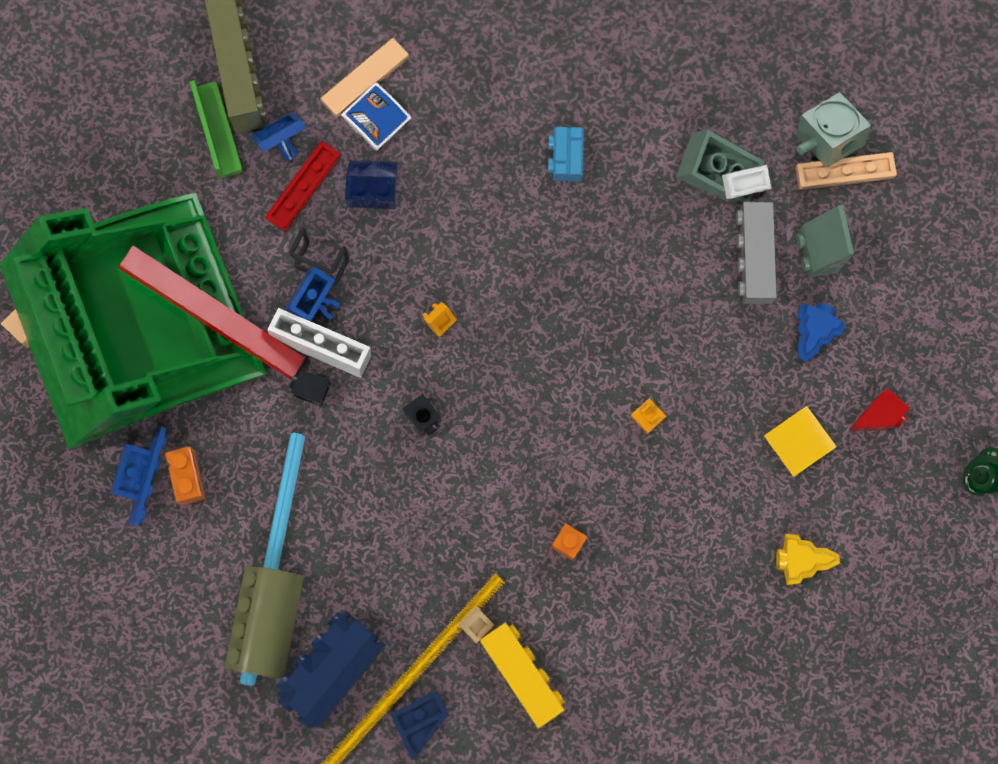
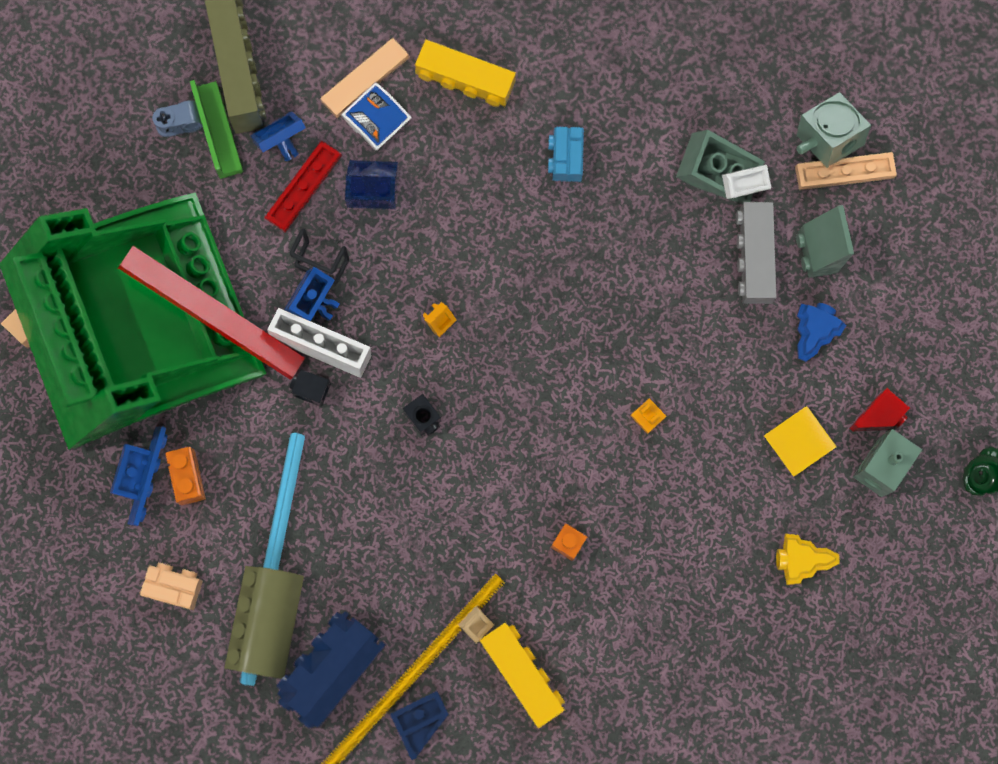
(171, 586): none -> light nougat brick
(180, 119): none -> sand blue piece
(465, 73): none -> yellow brick
(887, 463): none -> sand green piece

